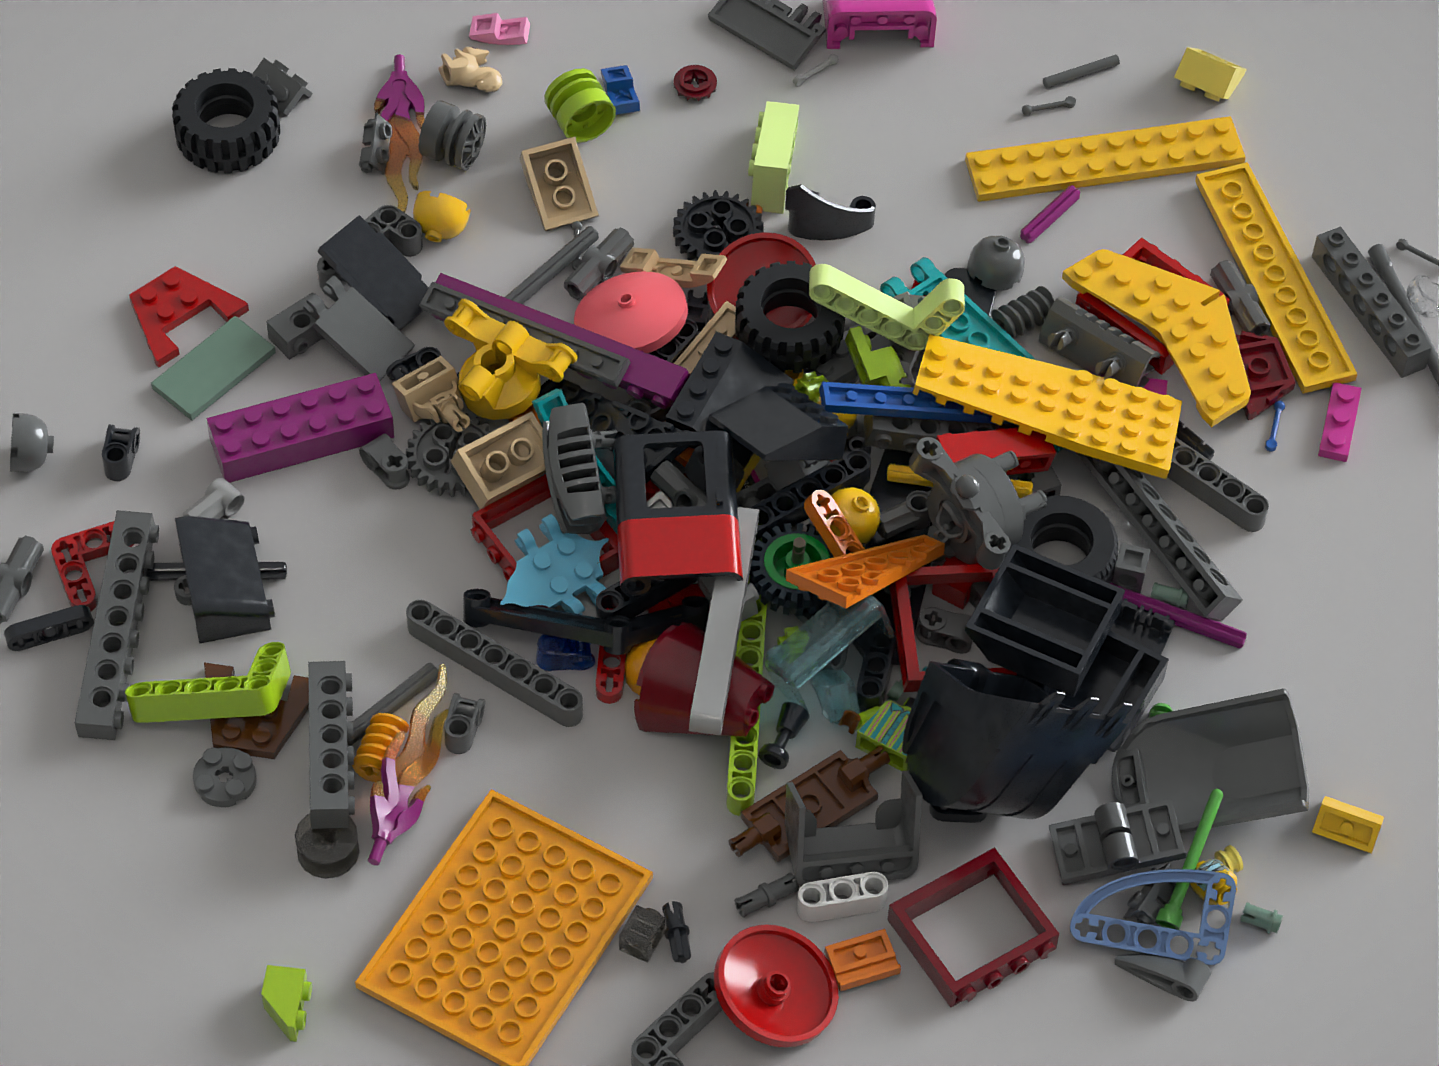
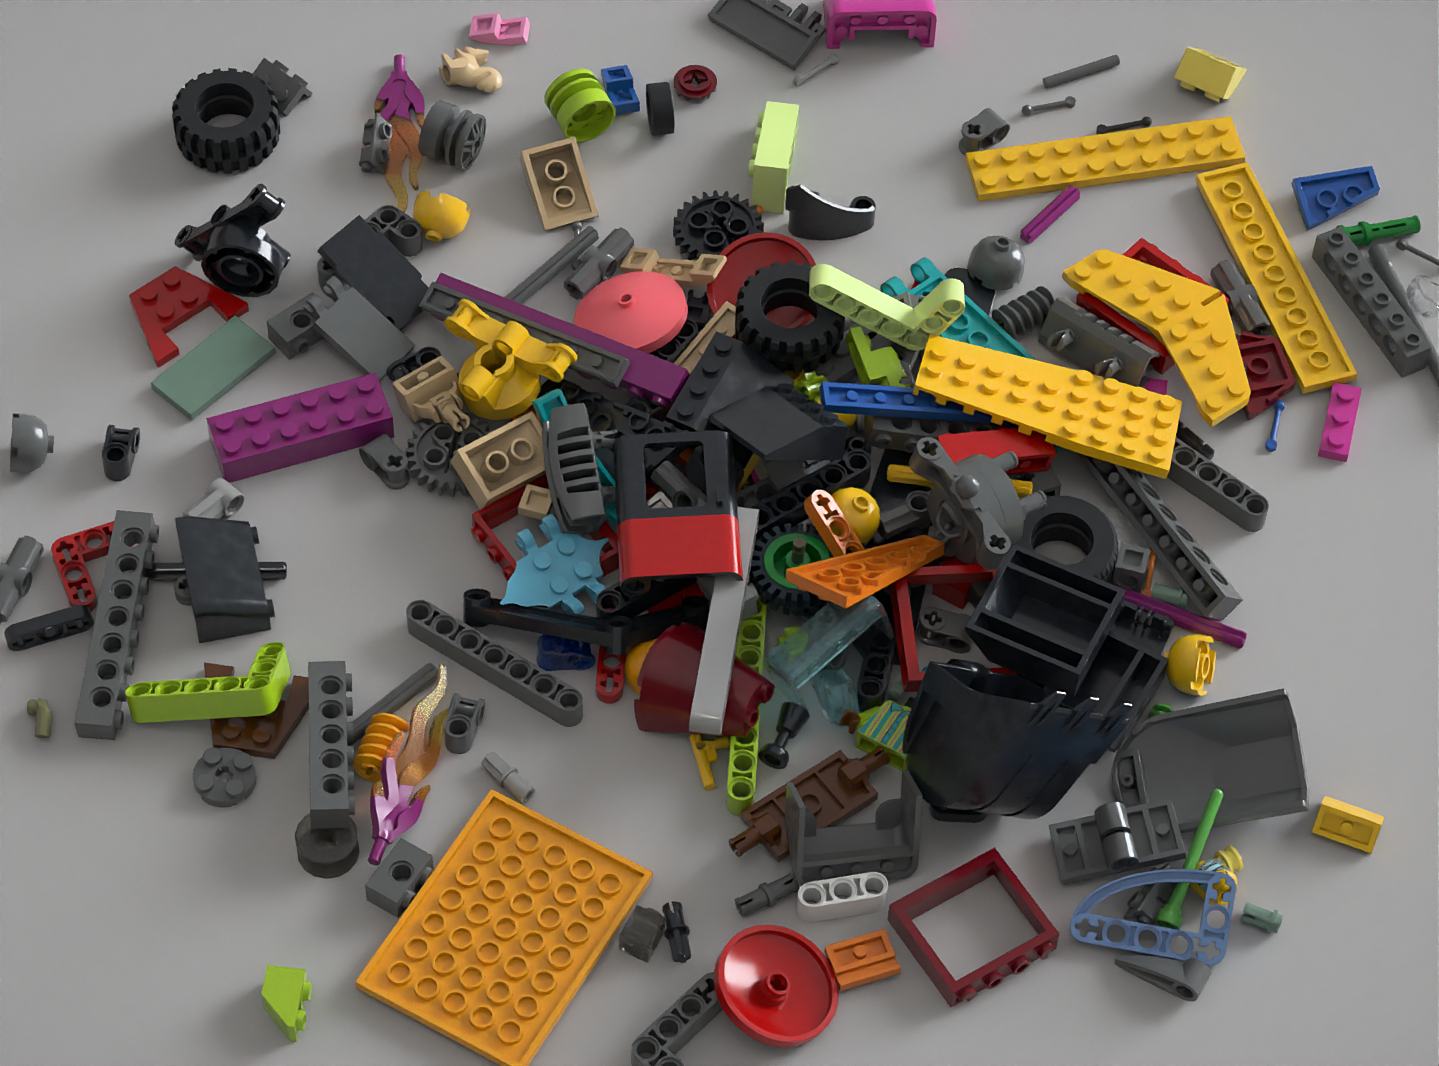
(43, 717): none -> olive arm
(234, 247): none -> black piece
(402, 861): none -> dark grey brick
(508, 777): none -> light grey axle
(535, 502): none -> tan plate
(660, 108): none -> black tyre
(706, 756): none -> yellow hose
(983, 132): none -> dark grey piece
(1102, 129): none -> black hinge
(1146, 591): none -> orange hinge
(1191, 664): none -> yellow cylinder
(1332, 193): none -> blue wing
(1365, 233): none -> green pin

